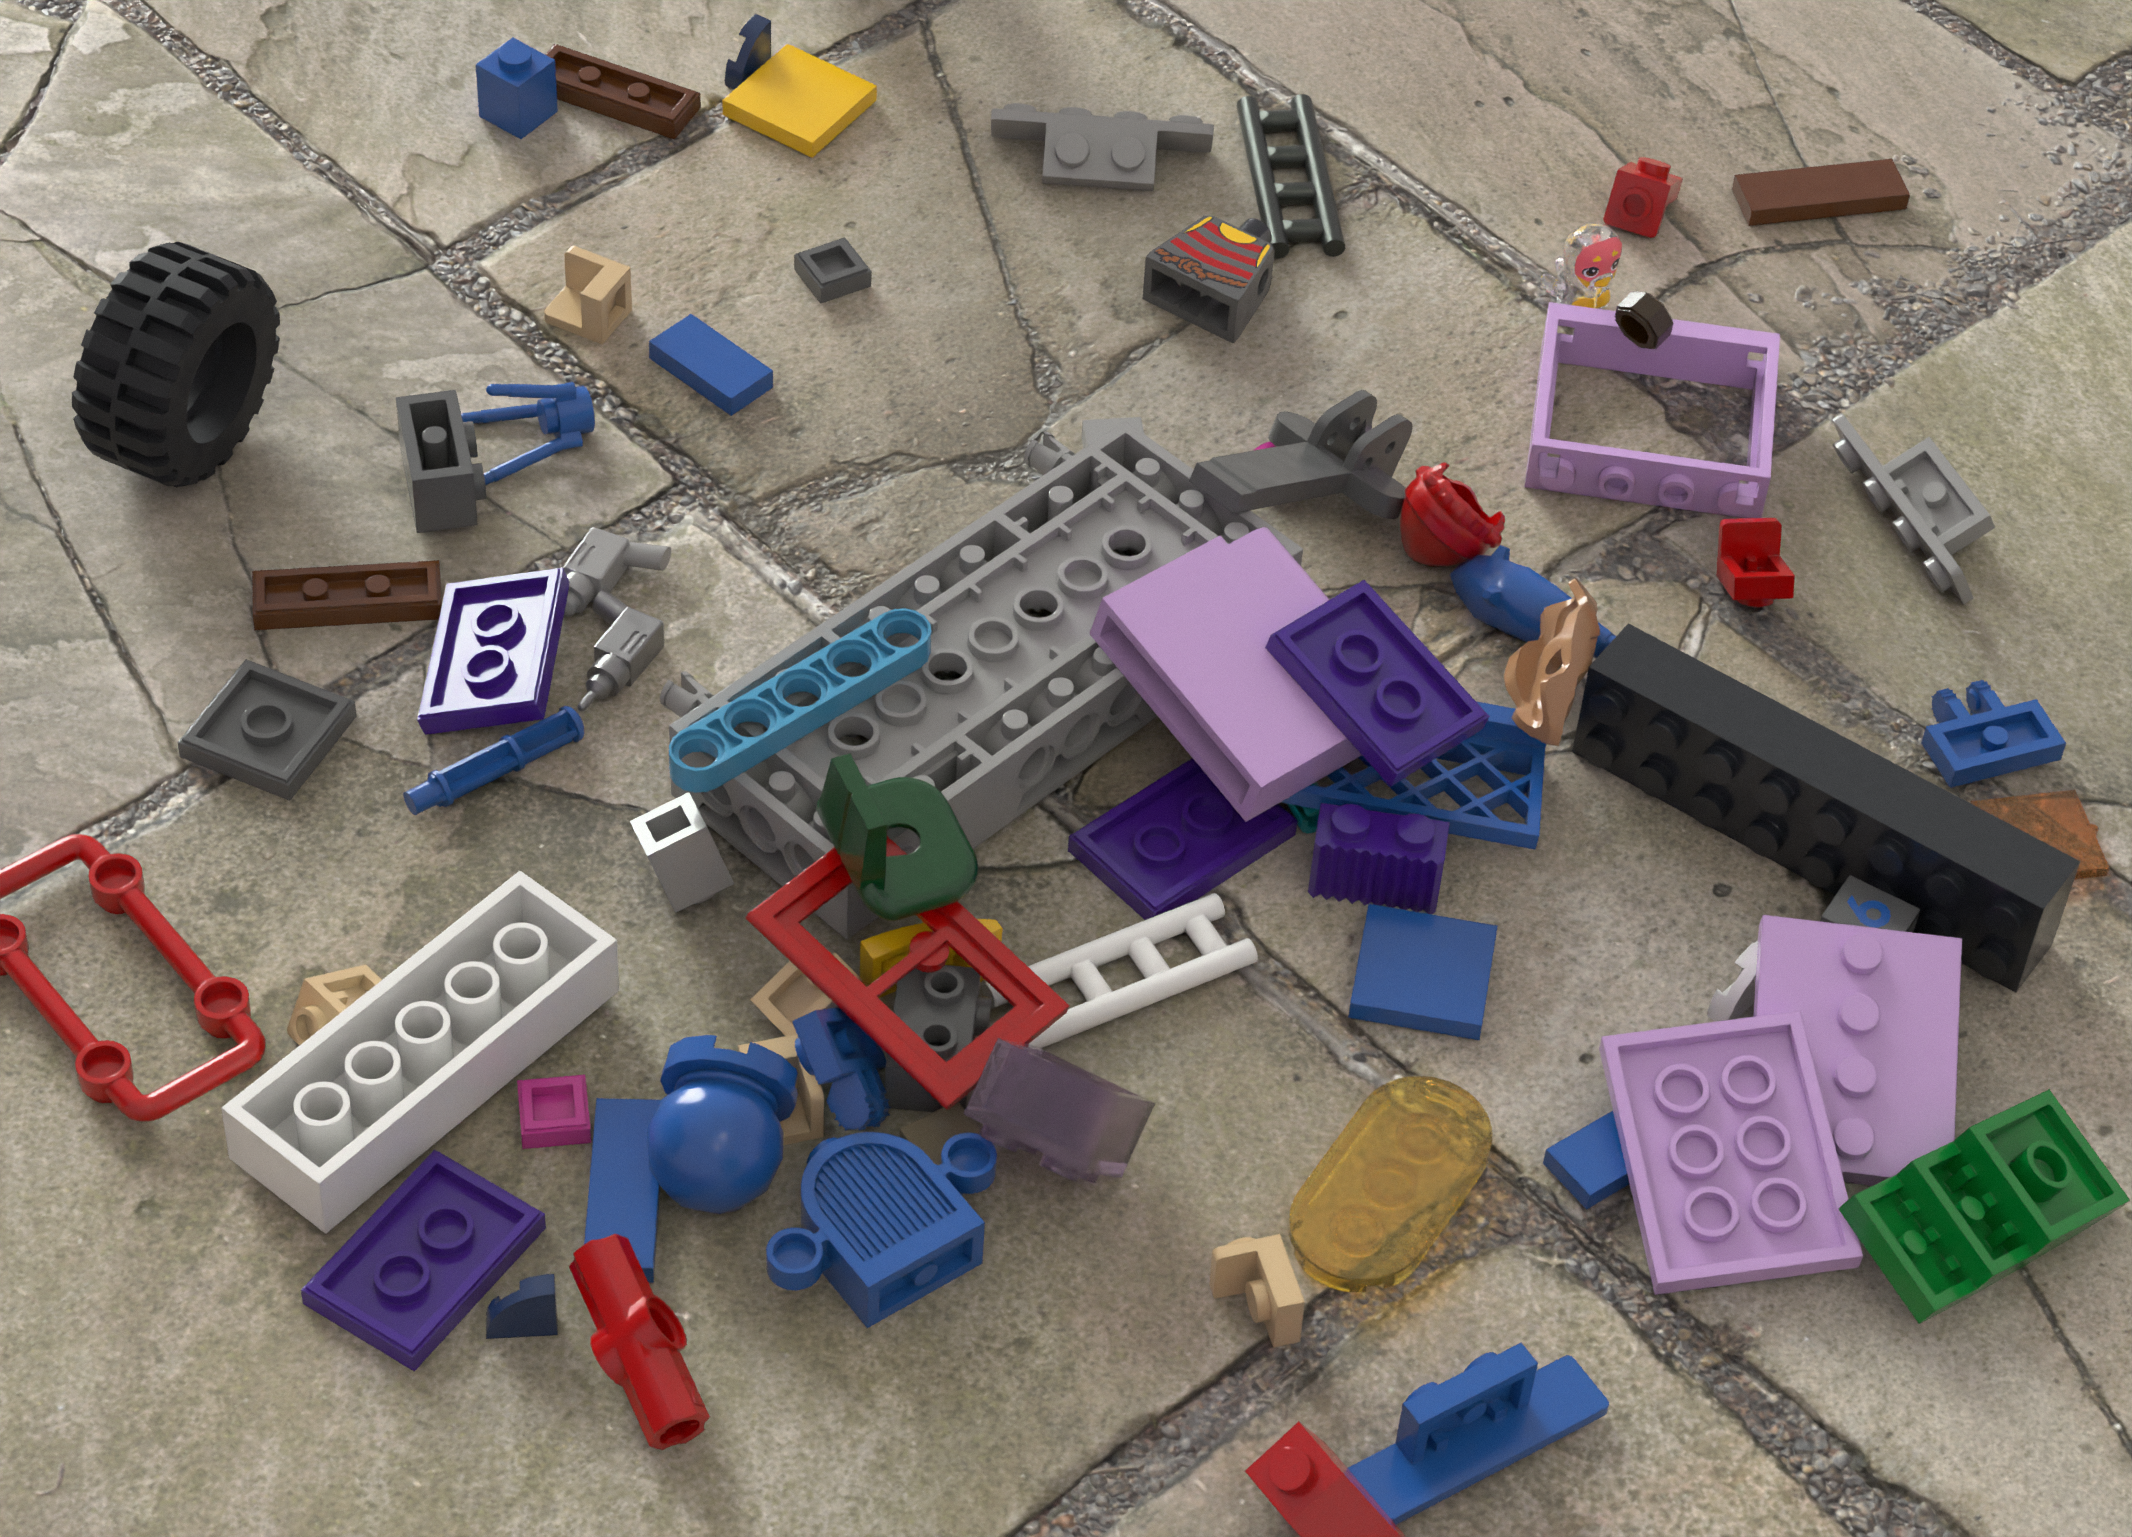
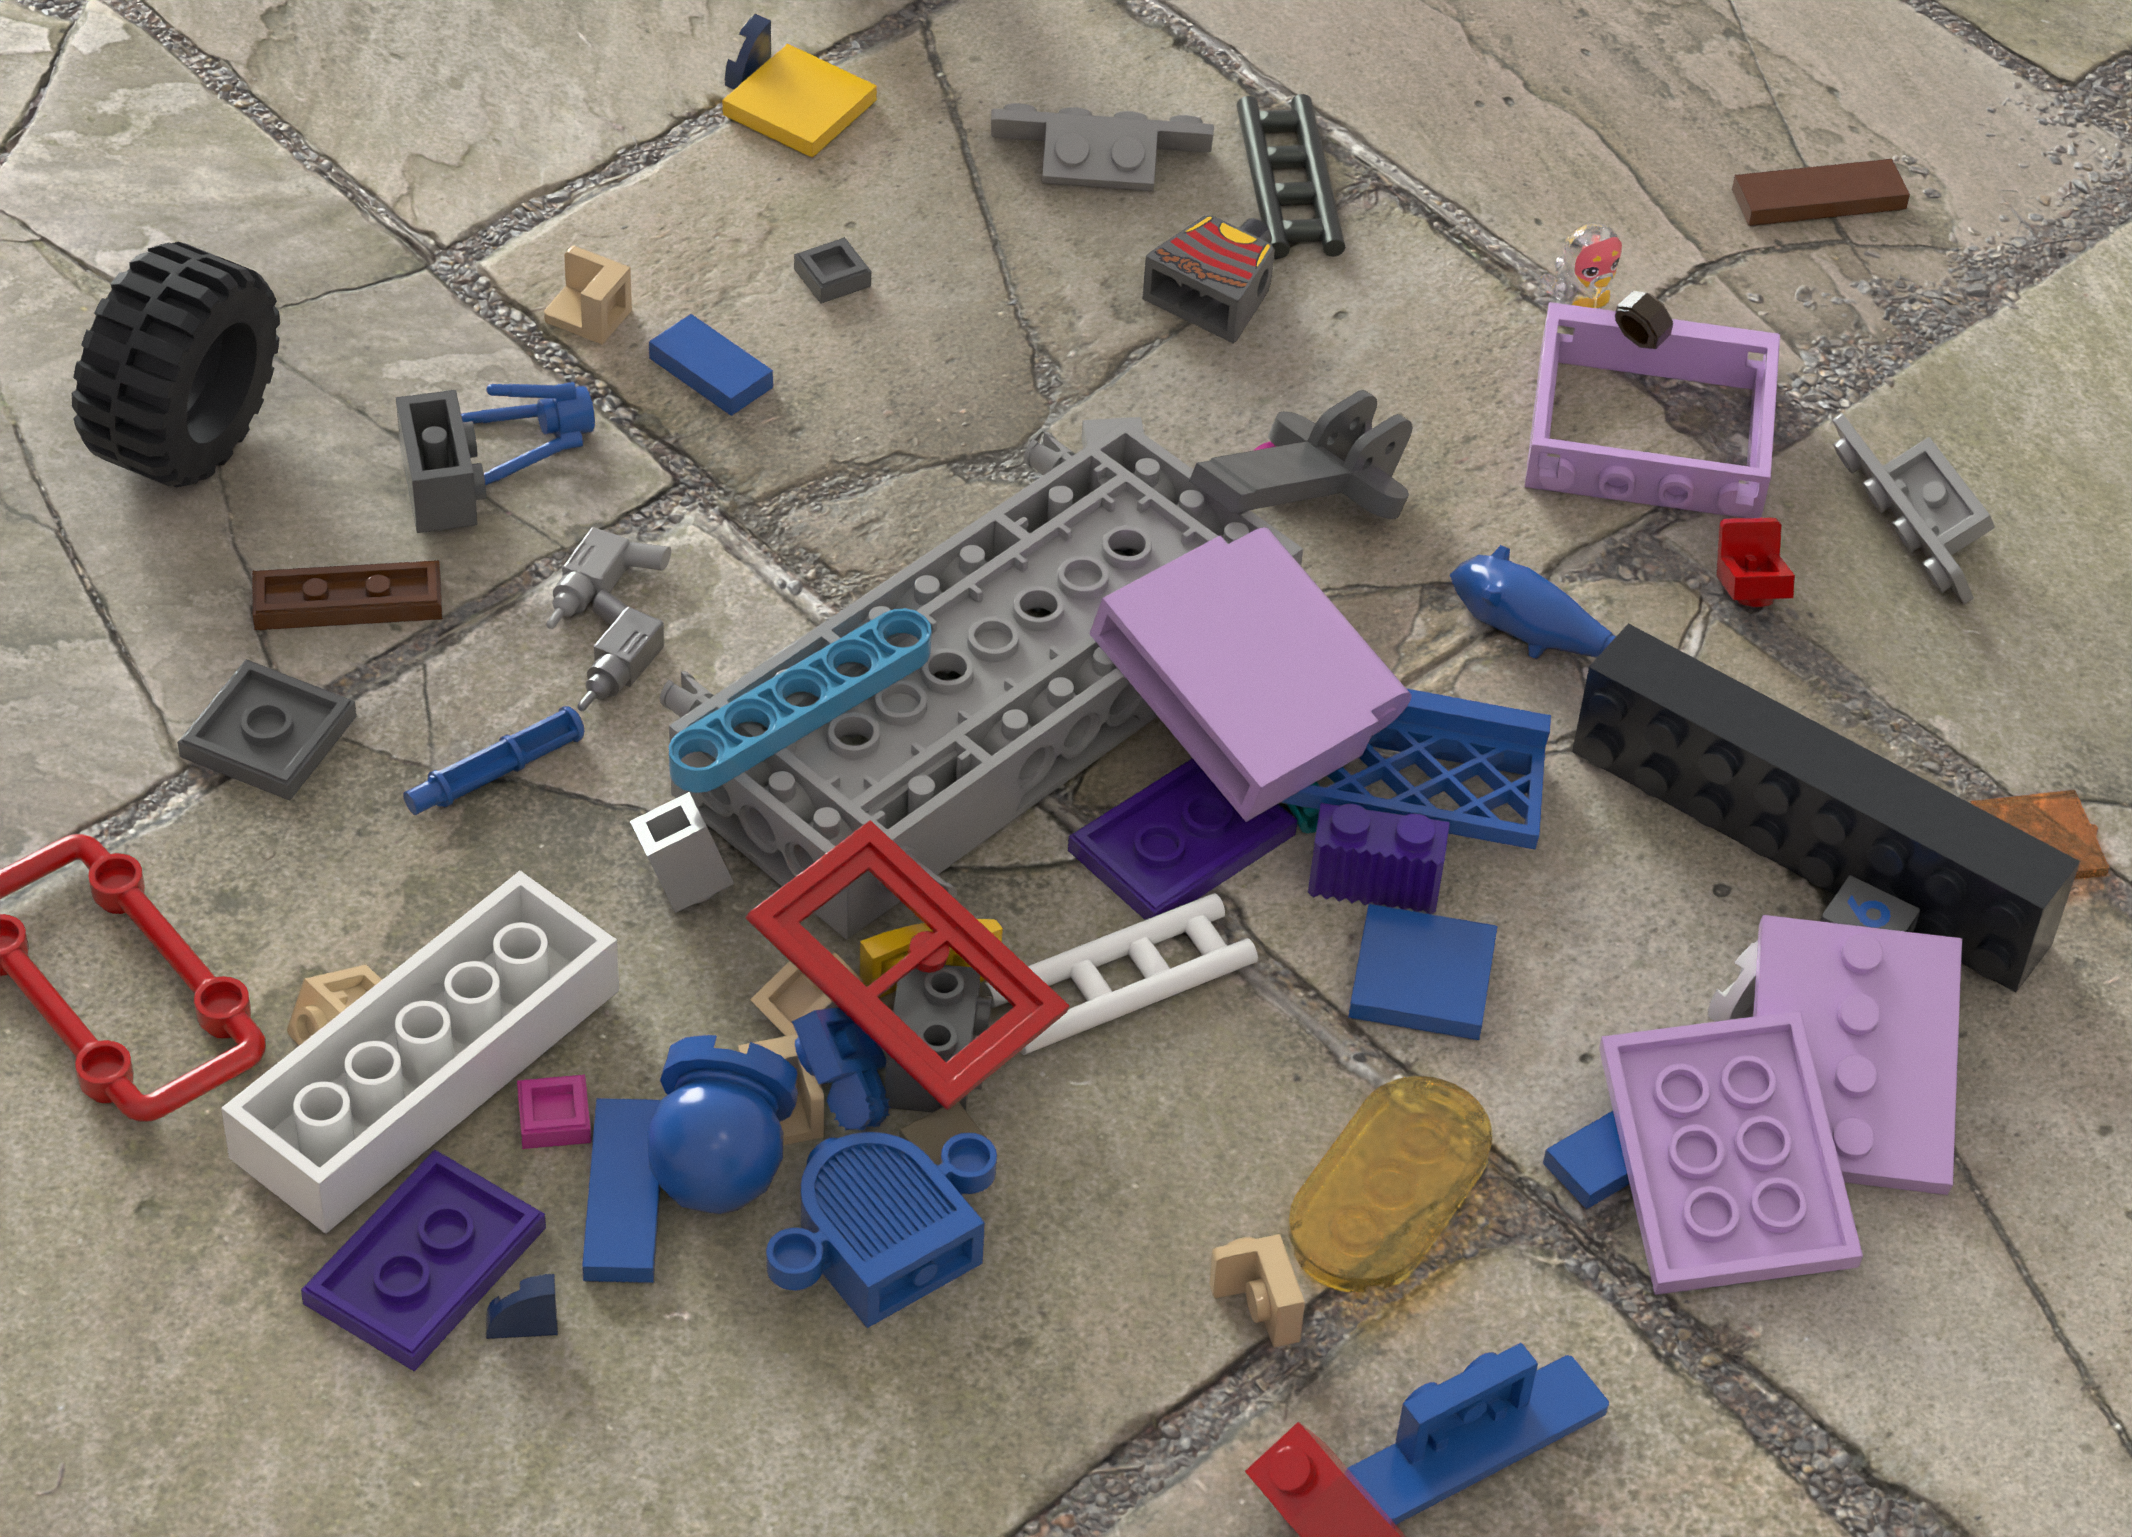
(494, 651): tile -> none
(516, 88): blue brick -> none
(623, 93): reddish brown tile -> none
(638, 1342): red piece -> none
(858, 822): dark green piece -> none
(1059, 1109): clear purple brick -> none
(1377, 682): dark purple tile -> none
(1445, 521): red hair -> none
(1531, 673): medium nougat piece -> none
(1641, 196): red bracket -> none
(1983, 1205): green slope -> none
(1990, 740): blue hinge -> none

